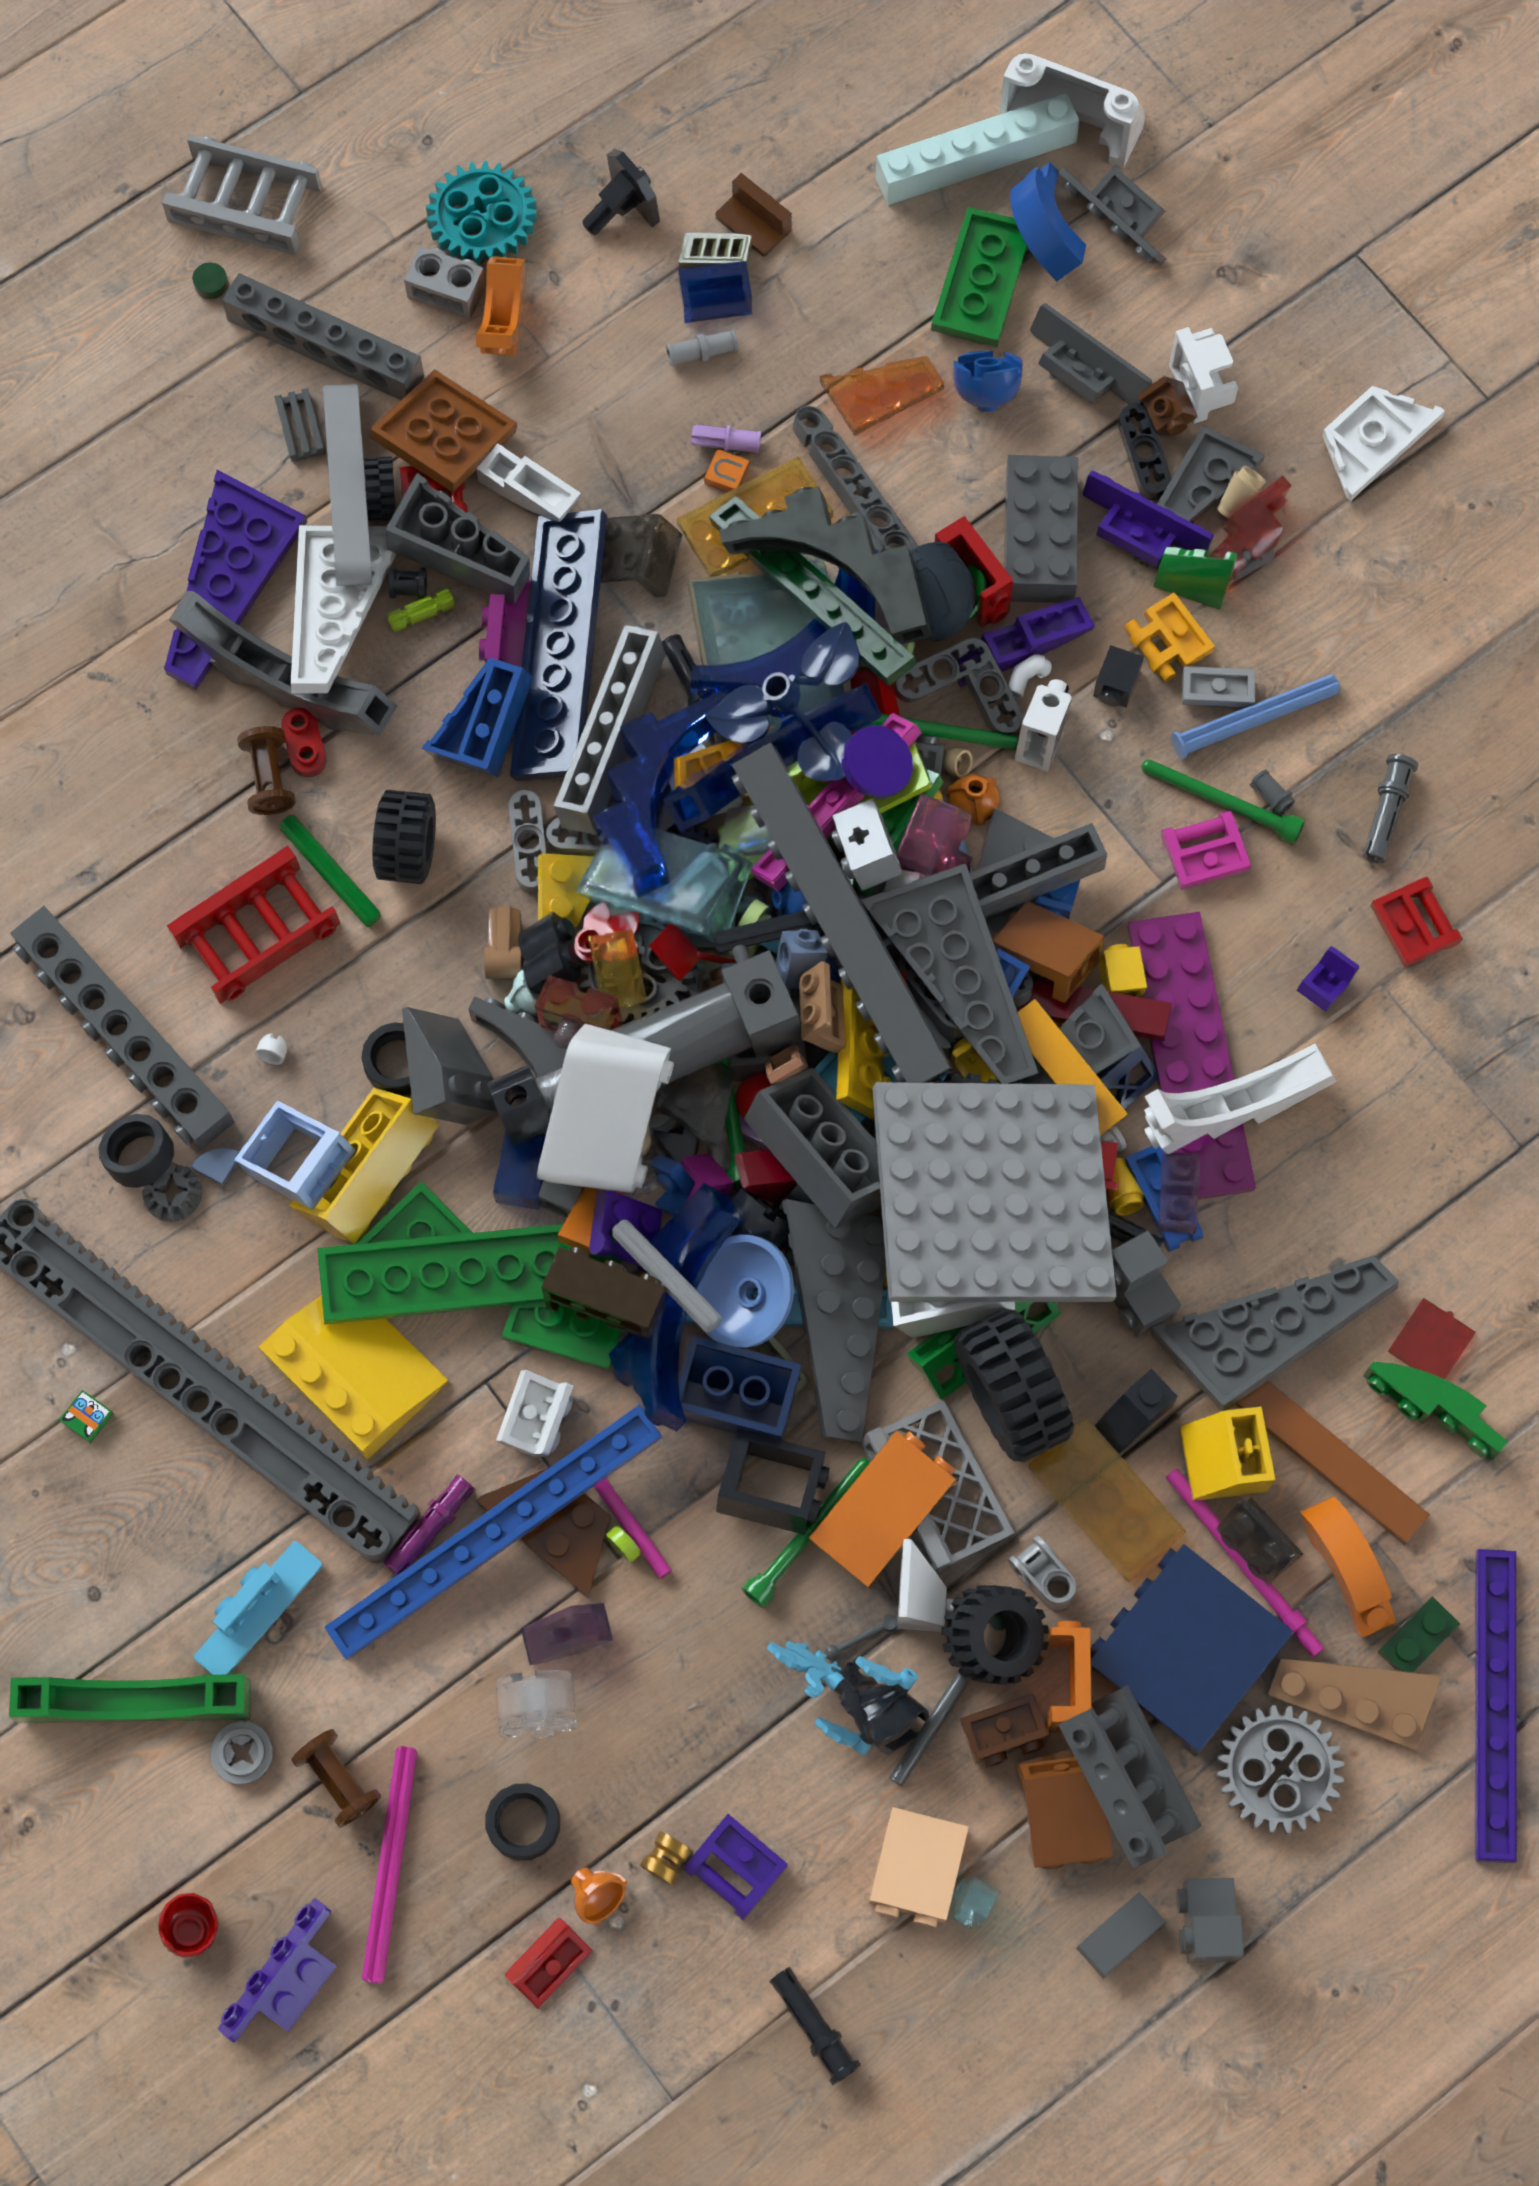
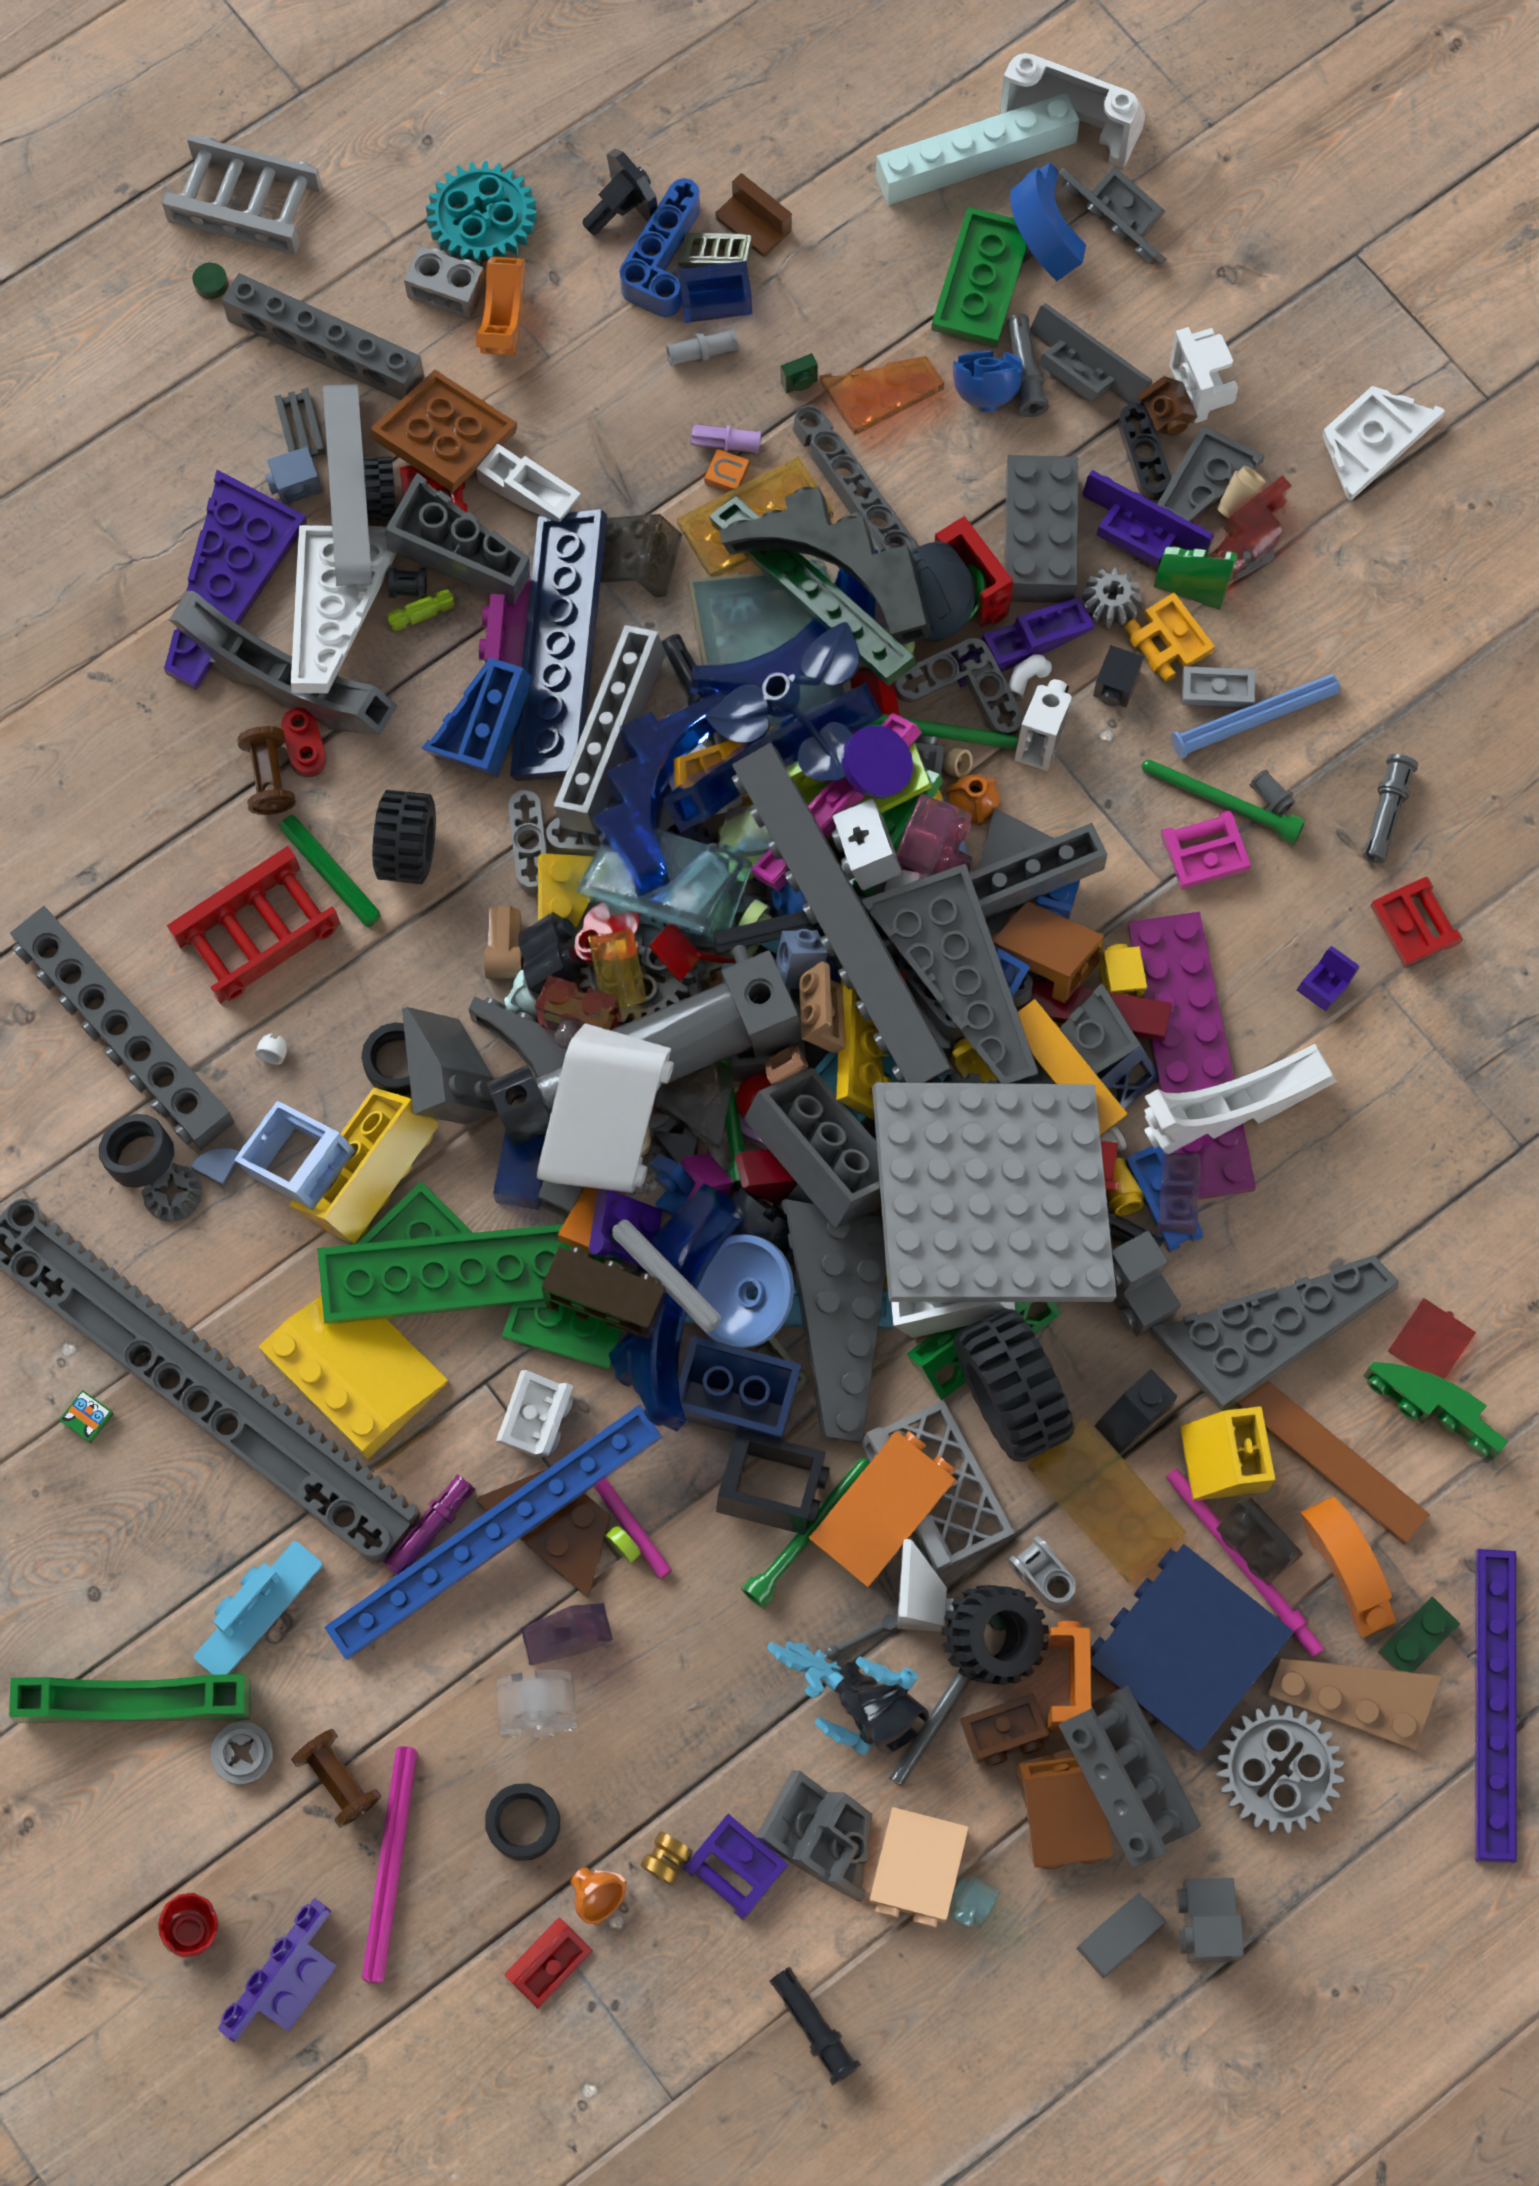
(293, 476): none -> sand blue brick
(665, 243): none -> blue beam
(799, 373): none -> dark green plate
(820, 1833): none -> dark grey slope
(1030, 392): none -> dark grey pin
(1112, 585): none -> light grey gear

